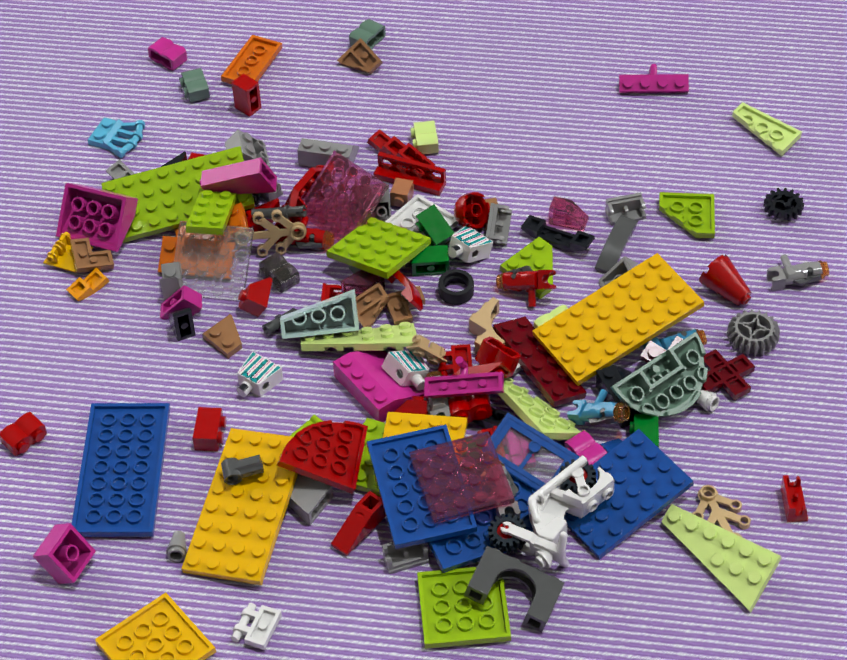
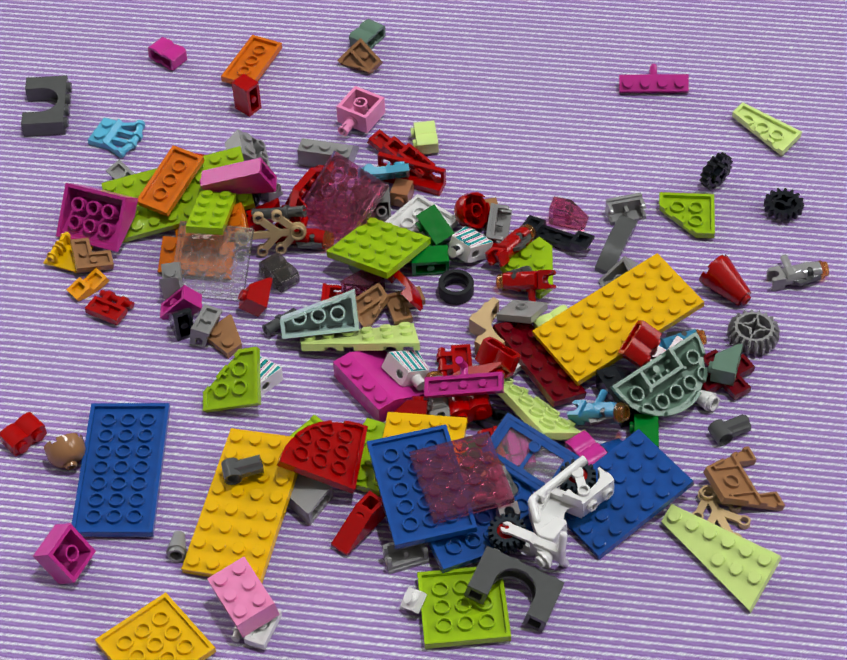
(54, 119): none -> dark grey arch
(66, 451): none -> medium nougat cylinder
(107, 310): none -> red plate
(170, 180): none -> orange plate
(194, 85): sand green brick -> none
(204, 324): none -> light grey hinge
(208, 429): red brick -> none
(236, 384): none -> lime plate
(243, 596): none -> bright pink brick
(359, 111): none -> bright pink brick
(387, 172): none -> medium azure plate
(413, 600): none -> white plate
(433, 353): tan hinge -> none
(510, 245): none -> red piece
(522, 311): none -> light grey plate
(640, 343): none -> red brick
(716, 171): none -> black gear
(724, 431): none -> dark grey piece
(725, 365): none -> sand green slope
(734, 485): none -> medium nougat wing
(793, 500): red hinge -> none

